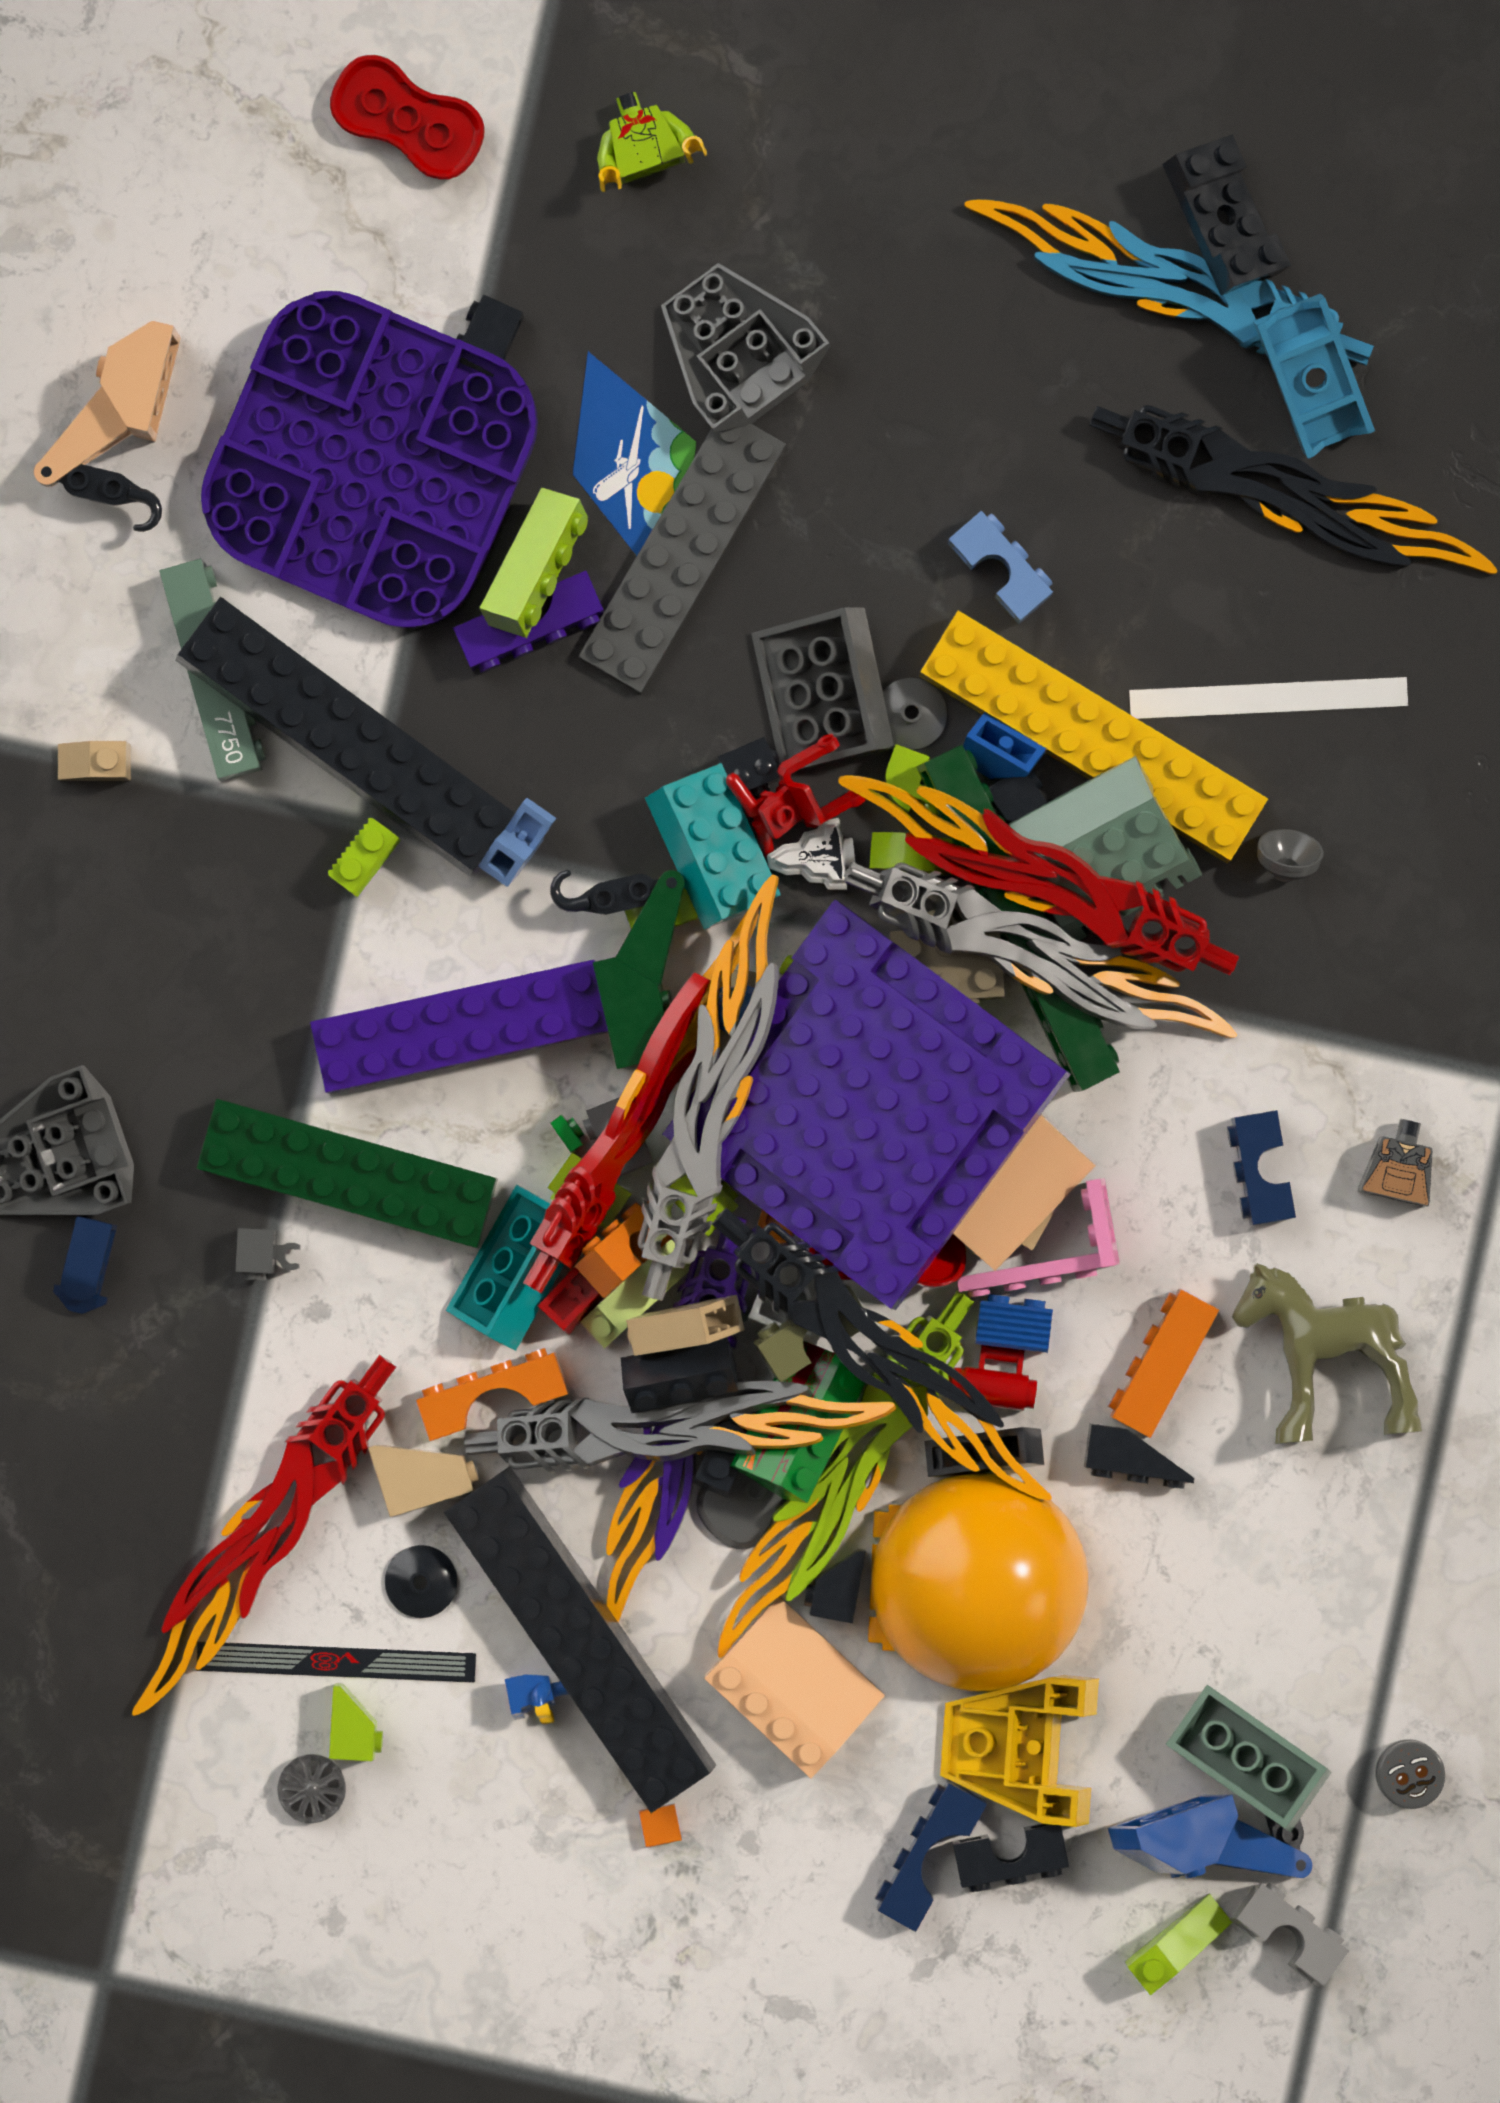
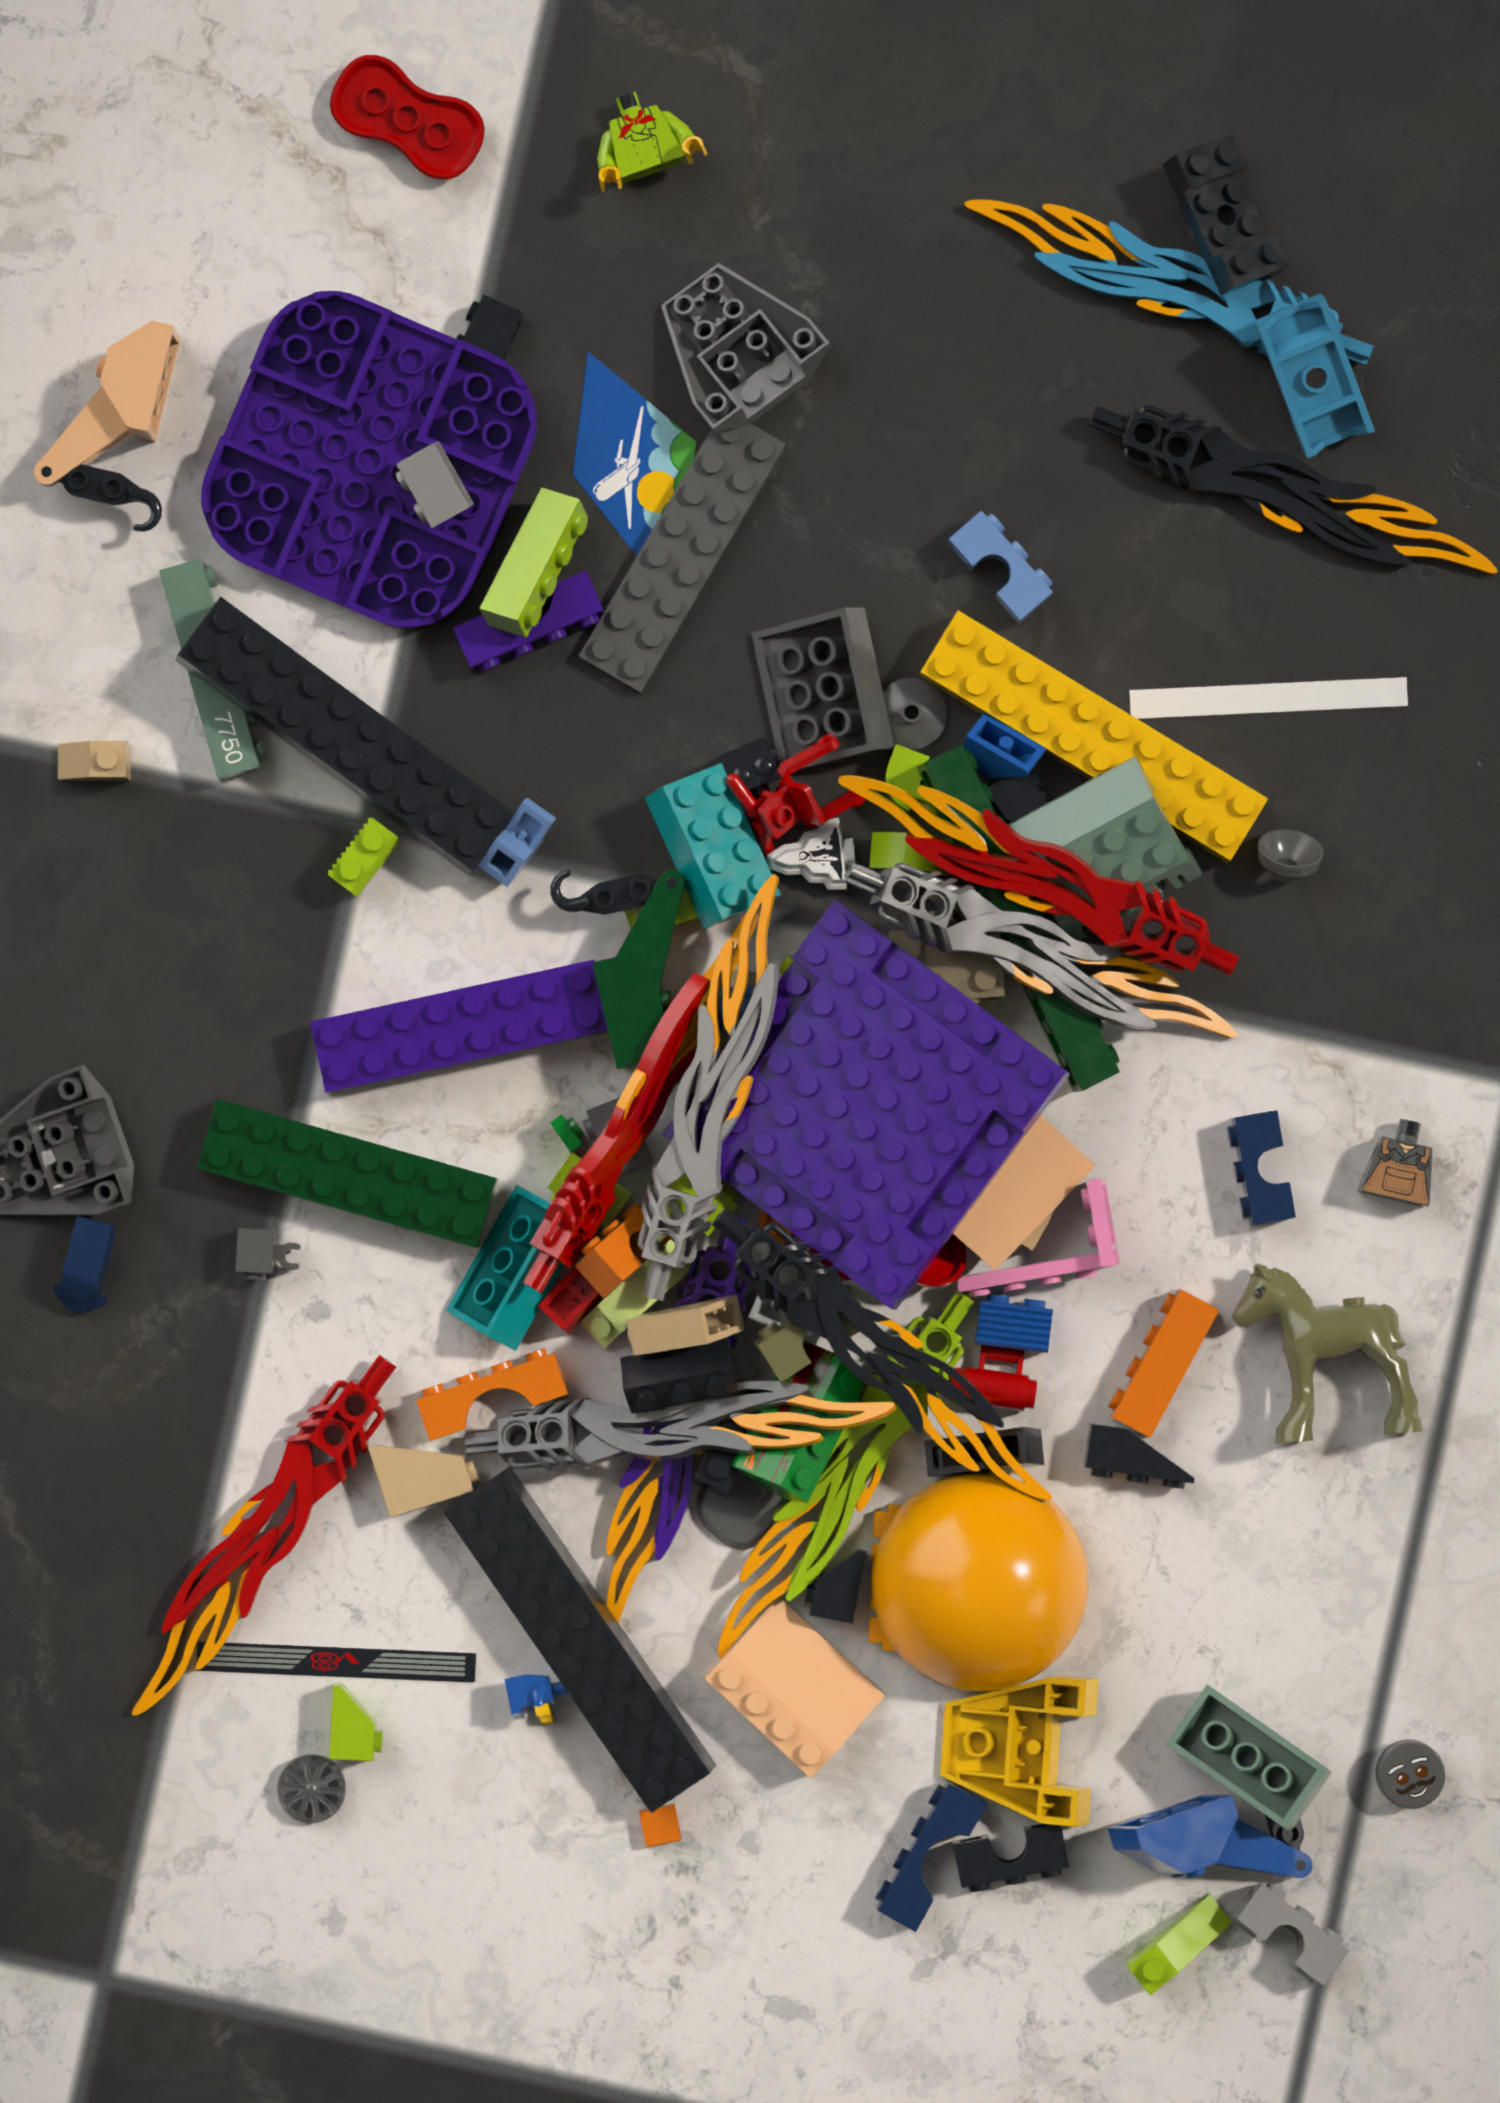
(433, 485): none -> light grey brick
(440, 1578): black dish -> none

